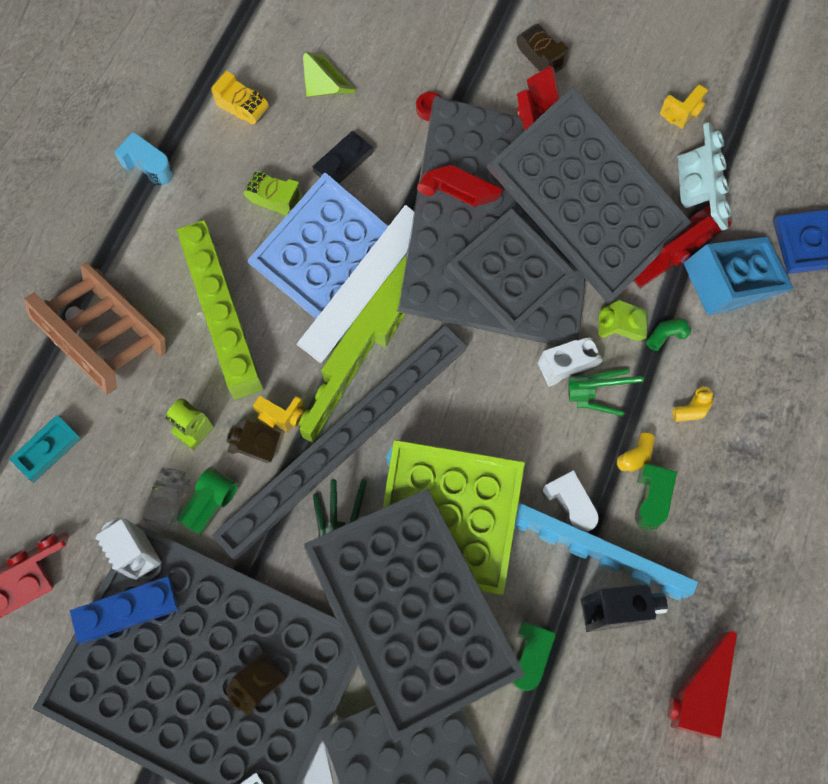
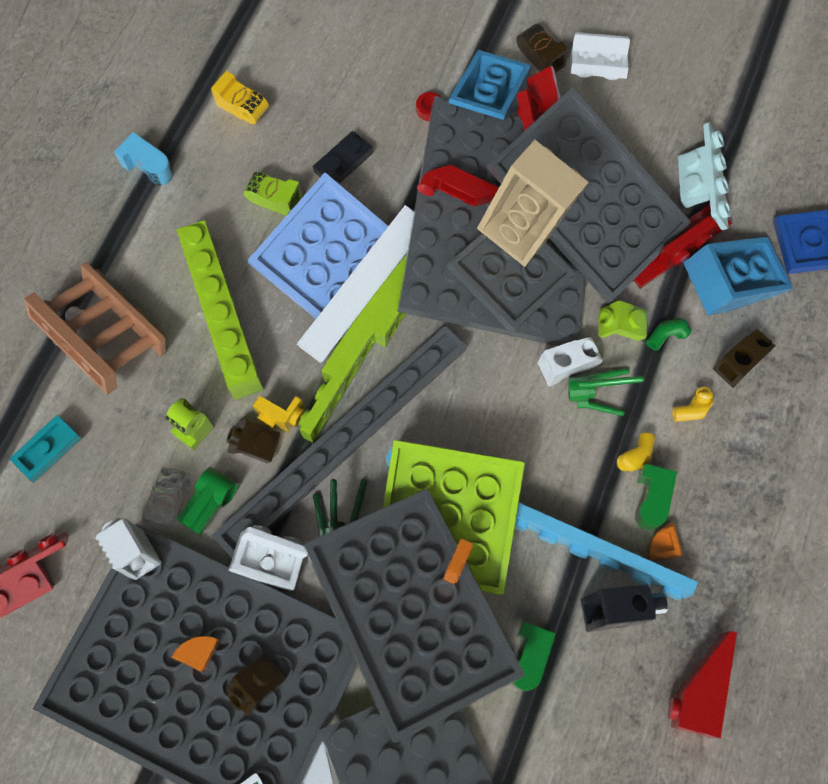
(124, 610): blue plate -> none
(196, 652): none -> orange tile
(268, 557): none -> white bracket
(323, 77): lime slope -> none
(458, 561): none -> orange tile
(491, 85): none -> dark azure slope
(531, 202): none -> tan brick
(573, 501): white leg -> none
(600, 55): none -> white bracket
(664, 545): none -> orange tile
(681, 113): yellow bracket -> none
(743, 357): none -> dark brown leg

